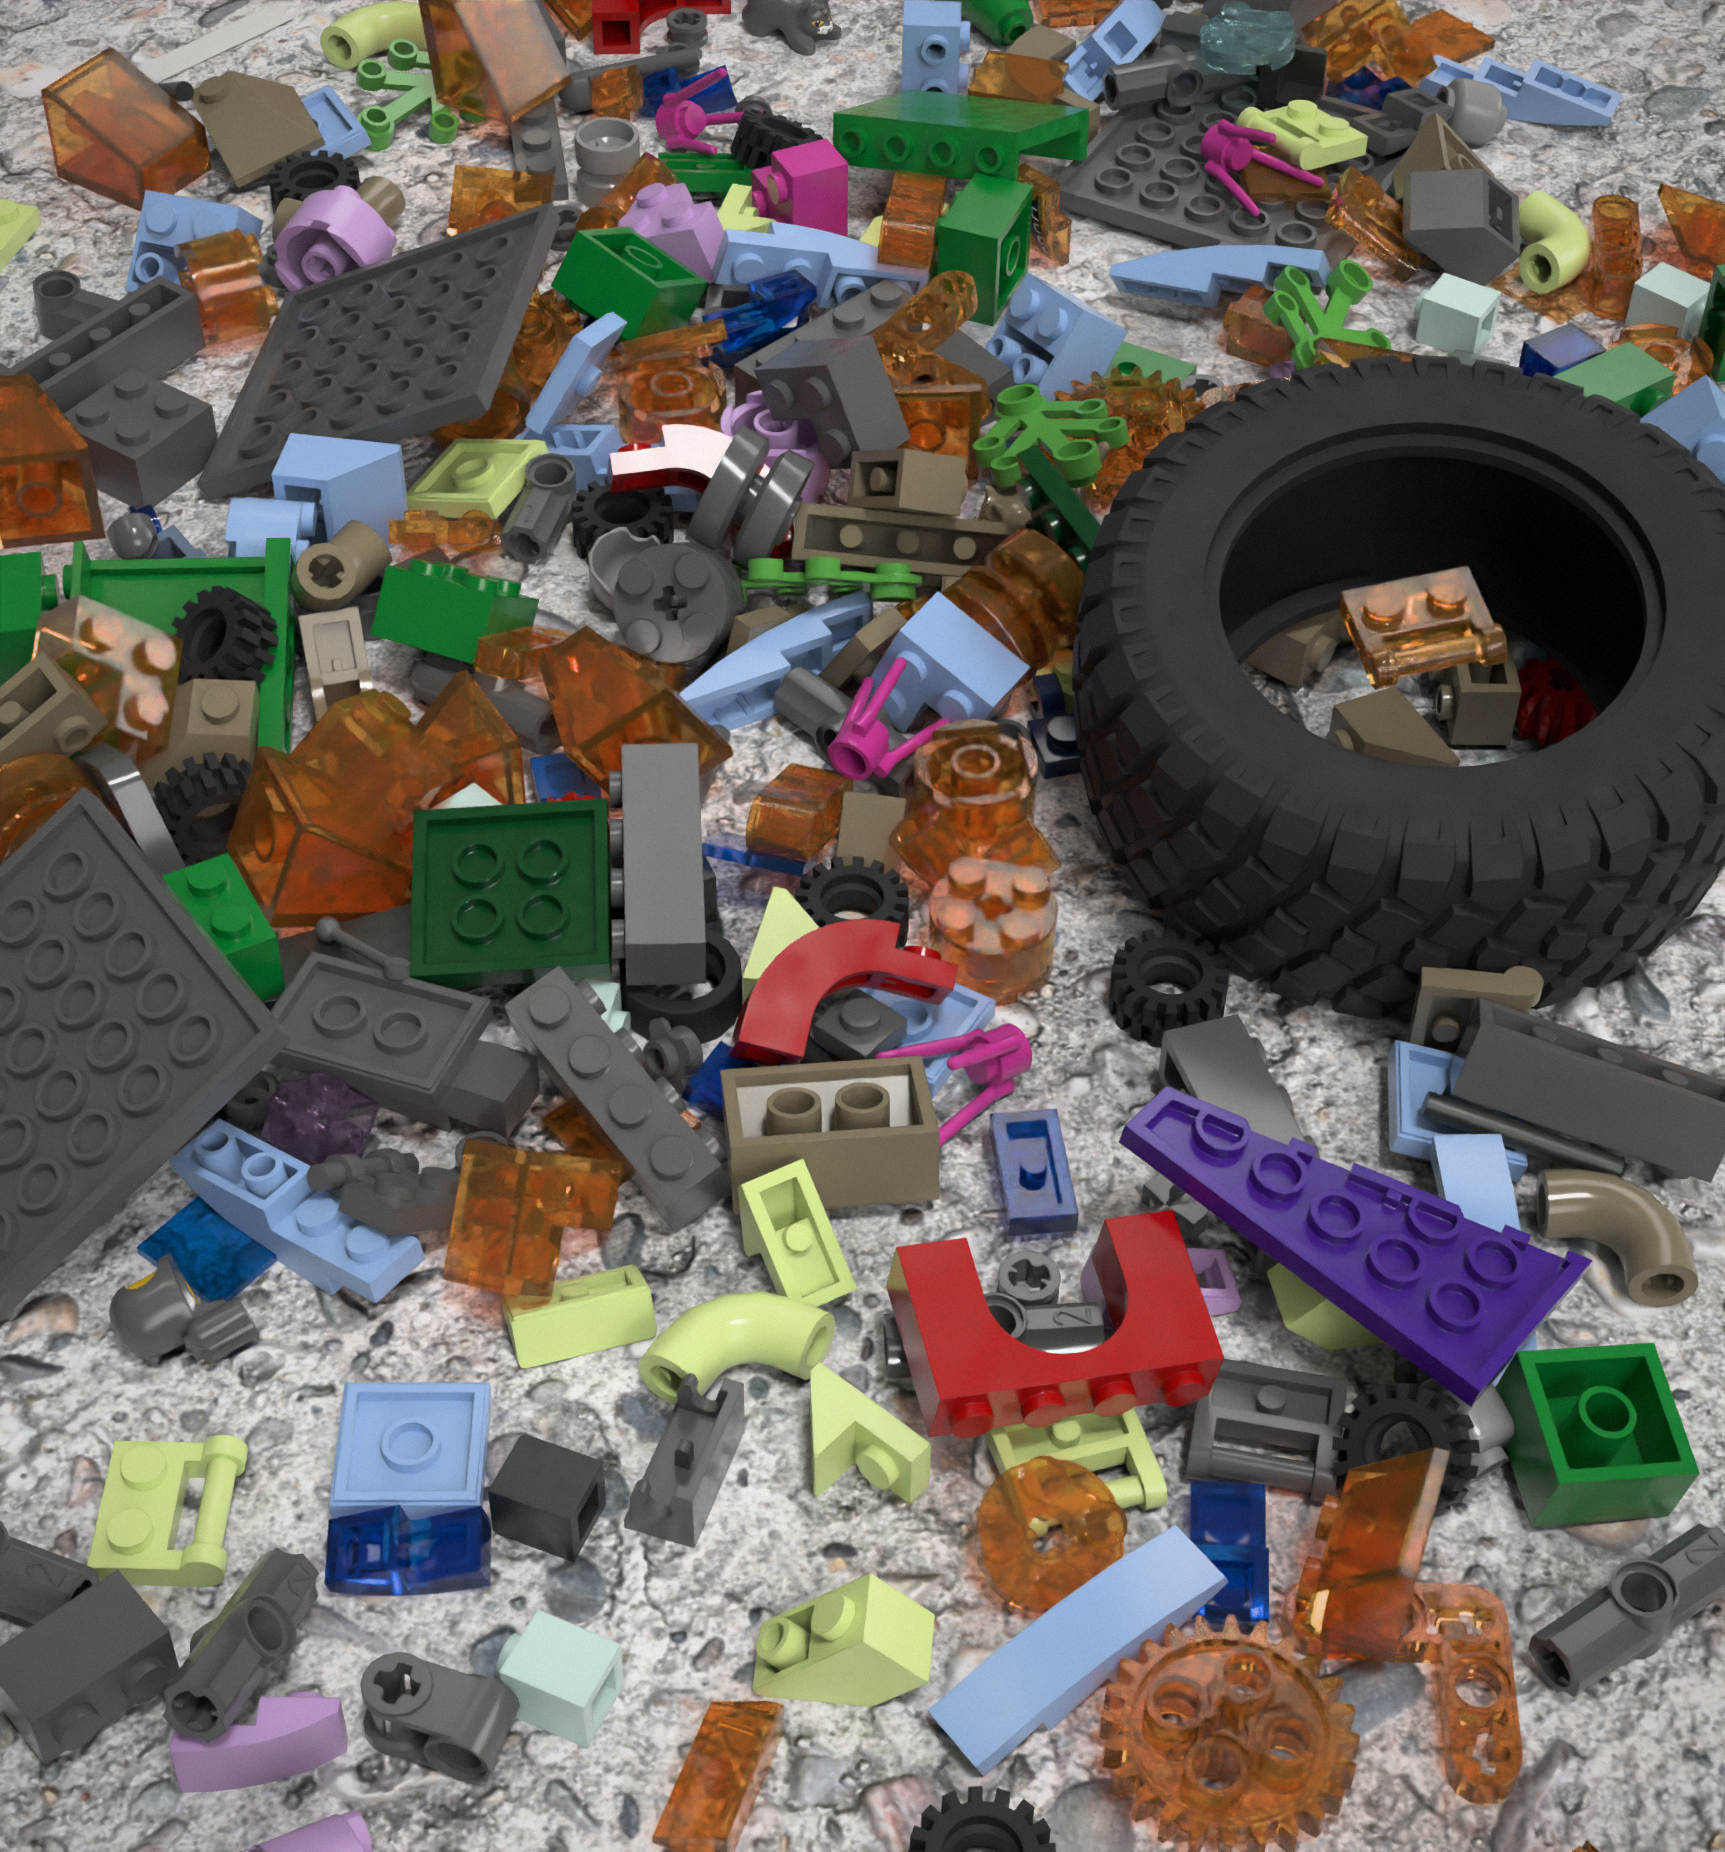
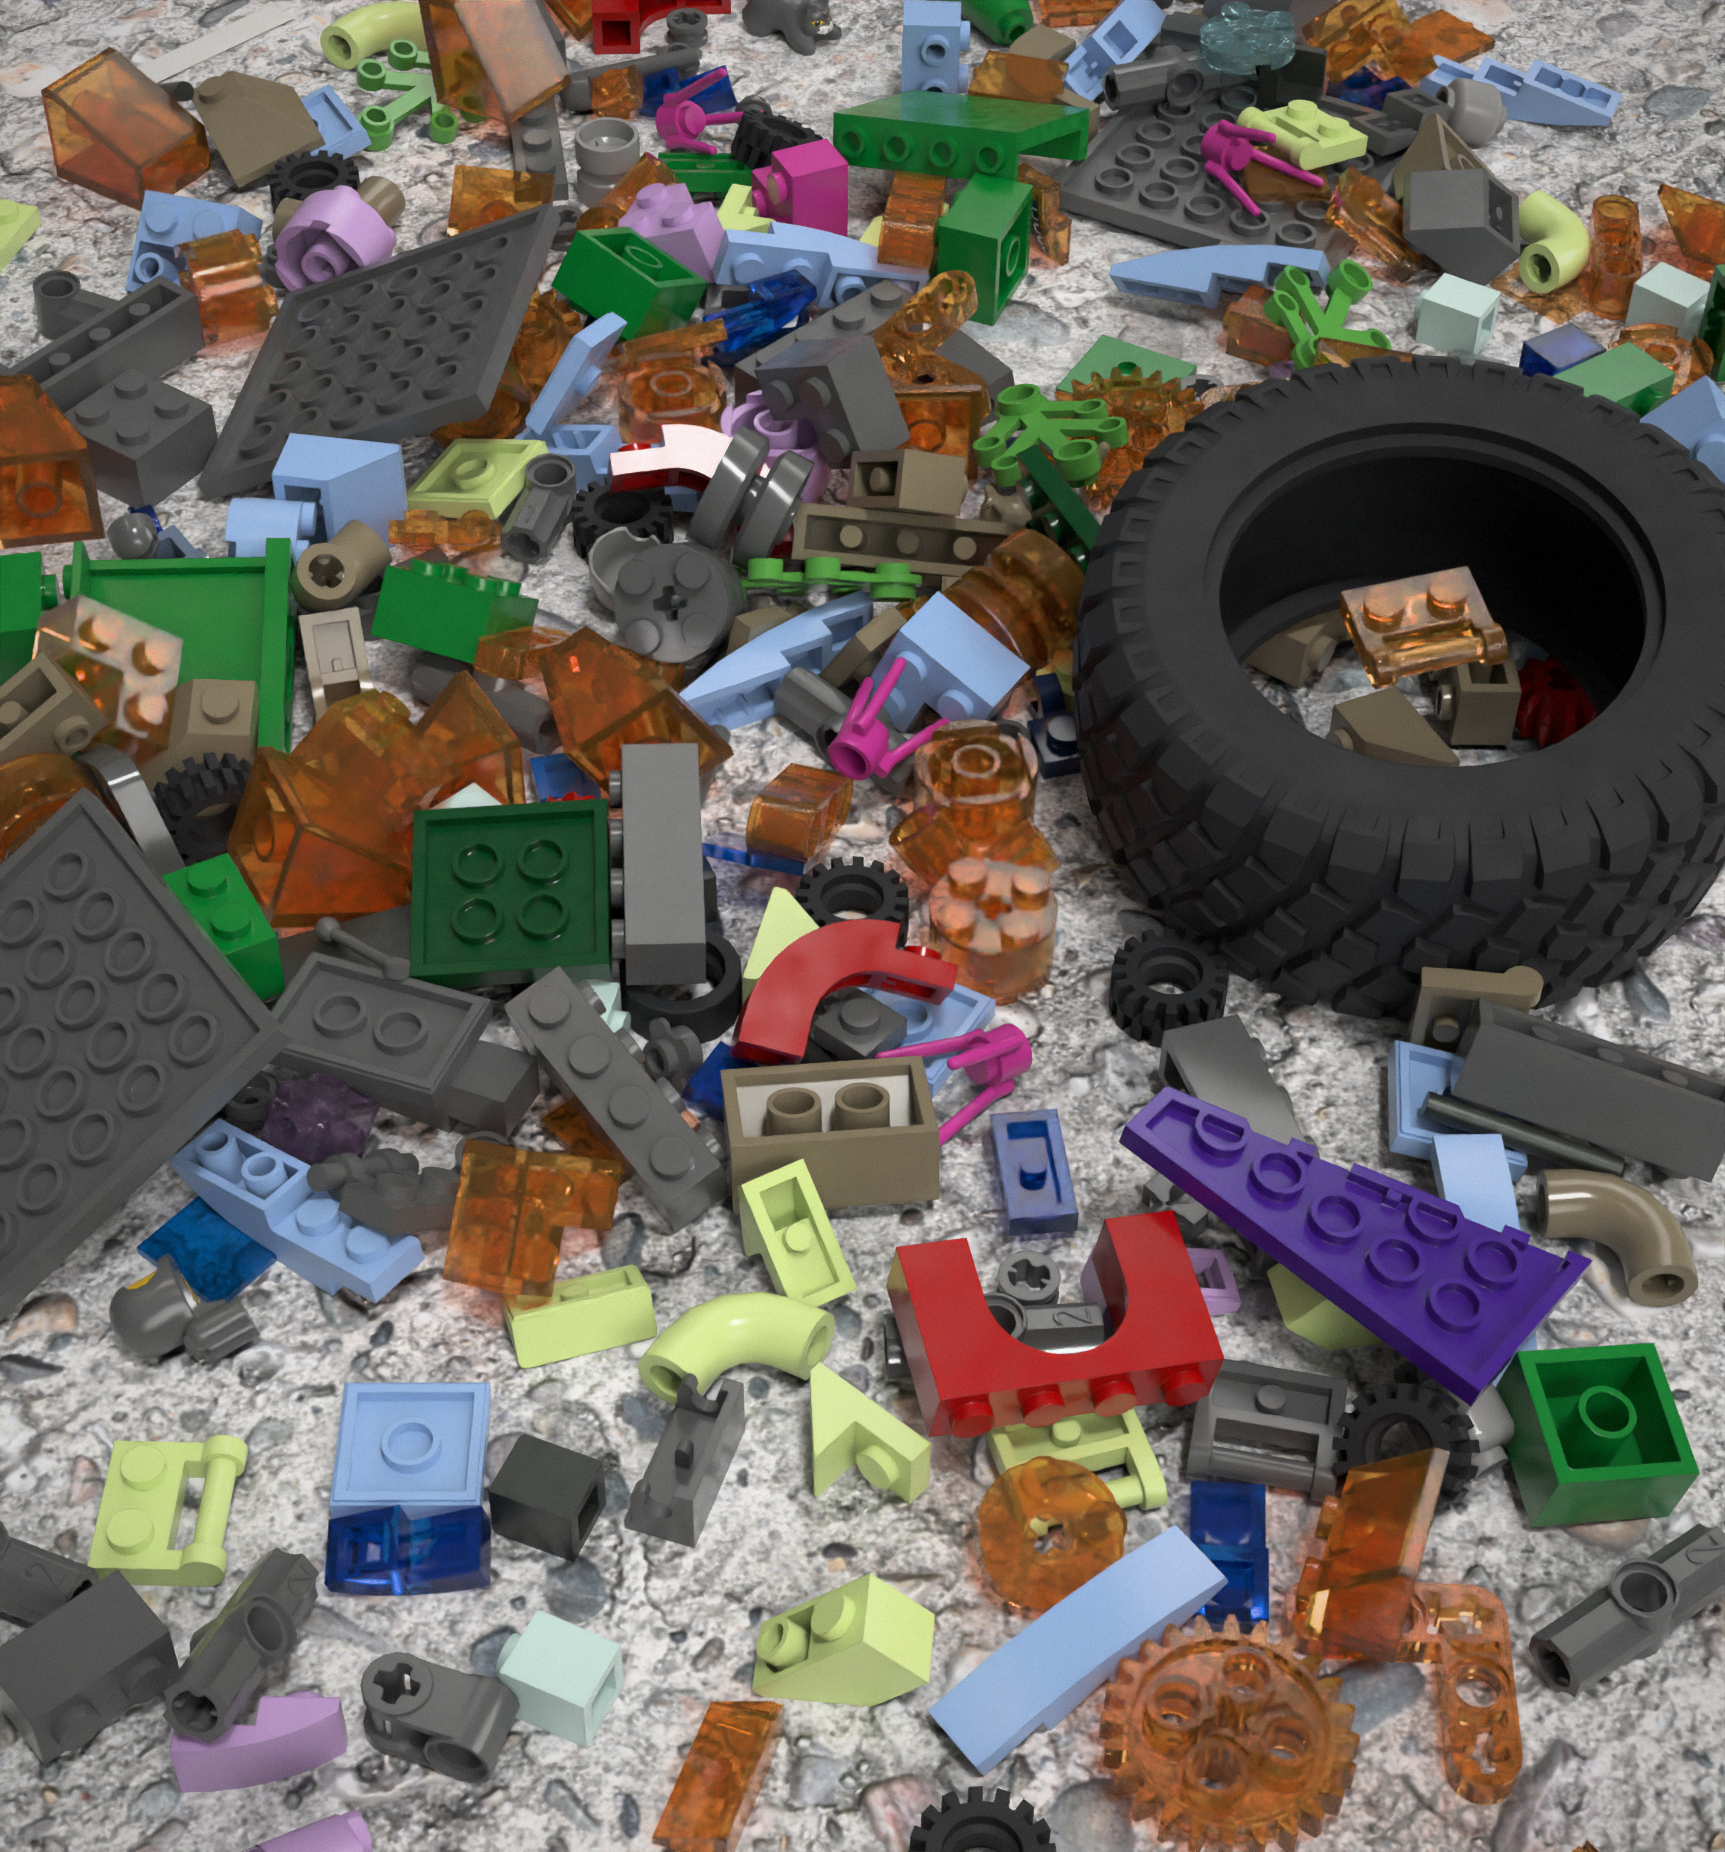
(225, 637): black tyre -> none
(867, 827): dark tan slope -> none
(1053, 338): light blue slope -> none

